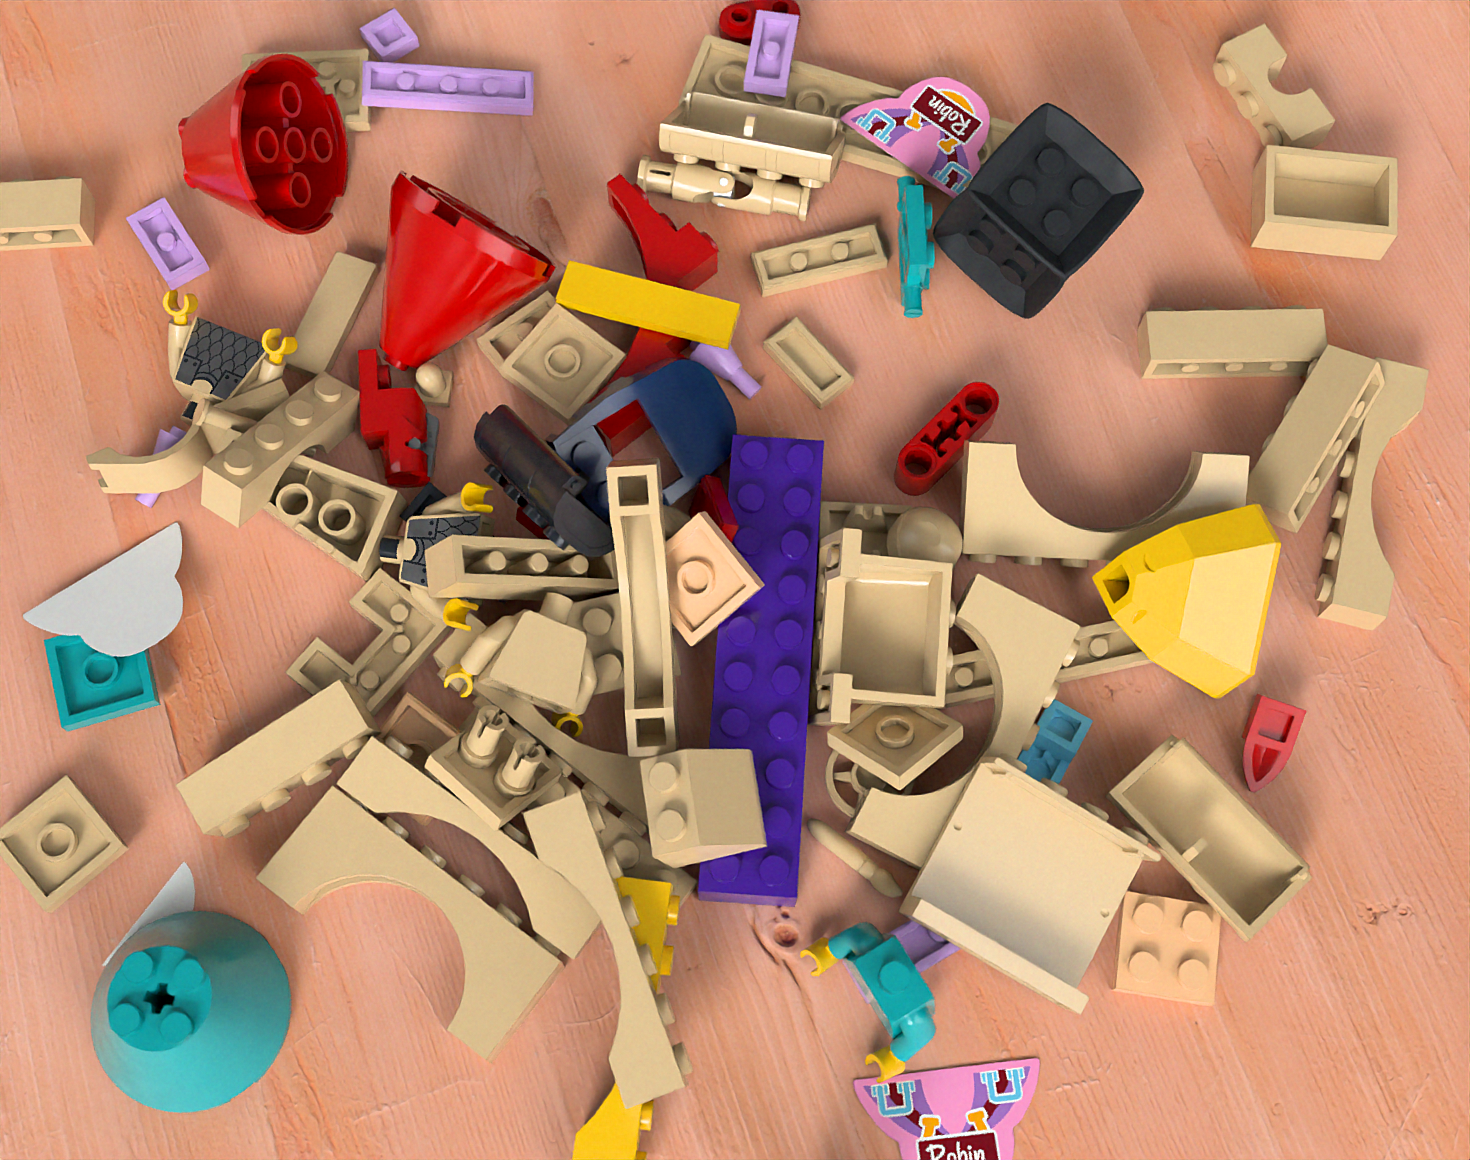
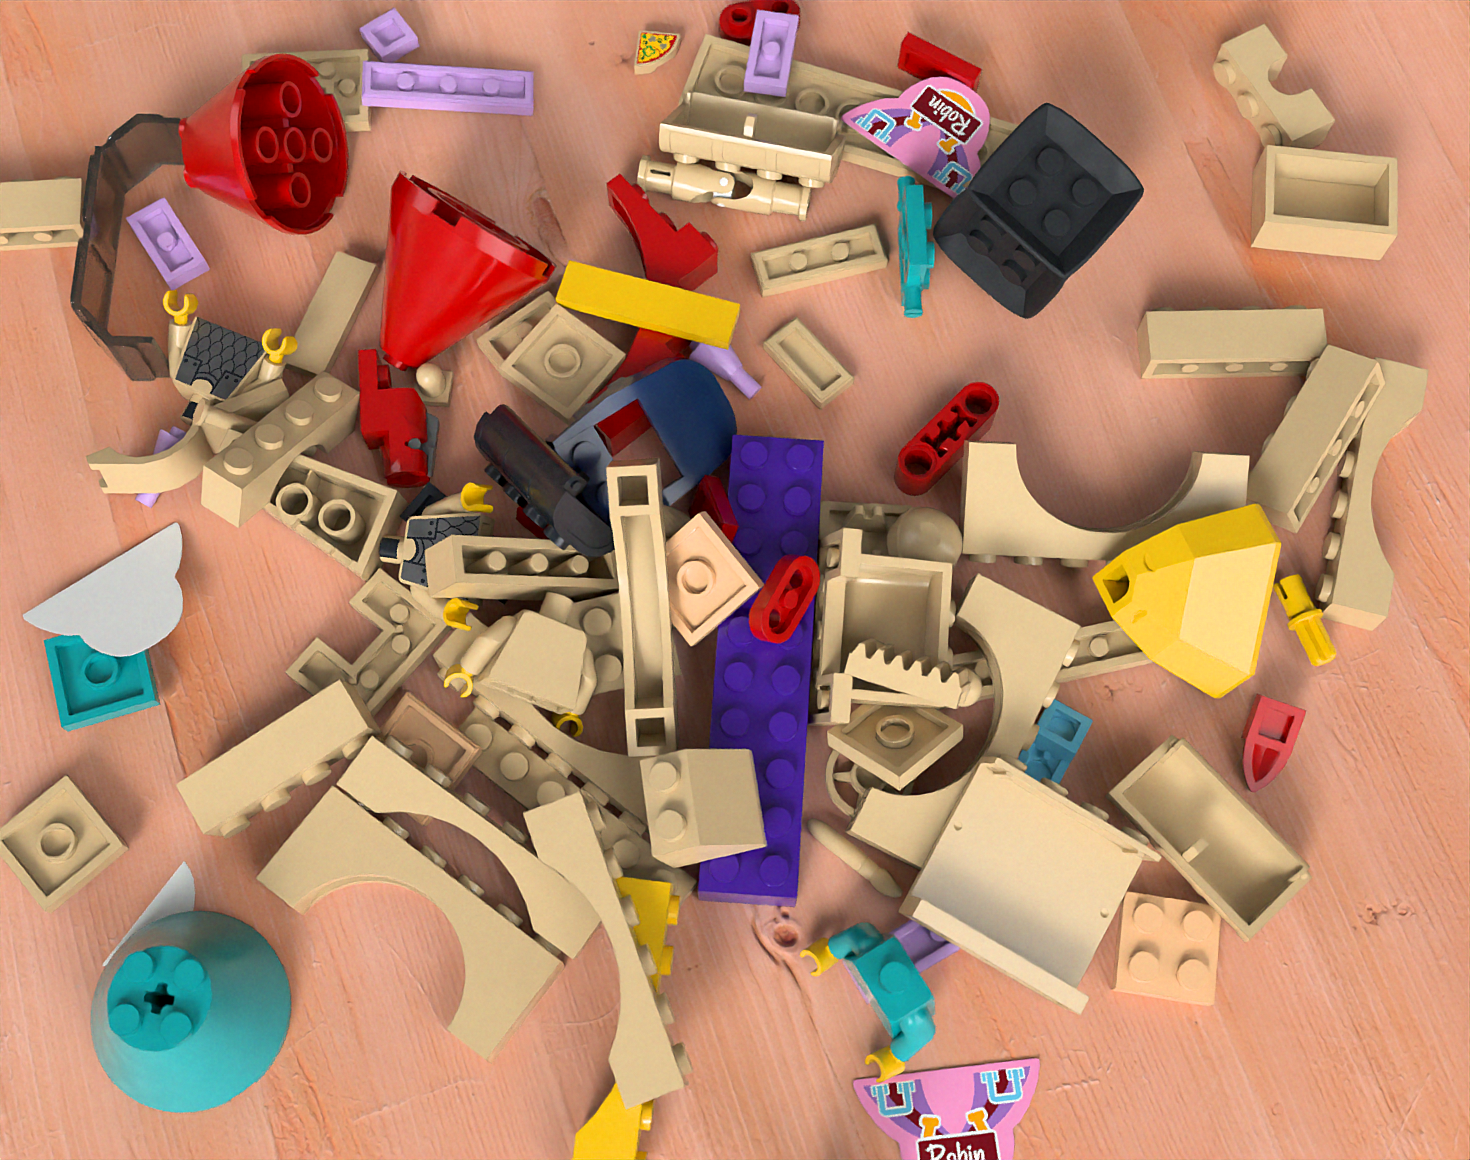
(113, 170): none -> clear smoke windscreen
(493, 768): tan plate -> none
(654, 50): none -> tile
(783, 601): none -> red plate
(878, 664): none -> tan gear
(929, 61): none -> red tile
(1305, 619): none -> yellow axle

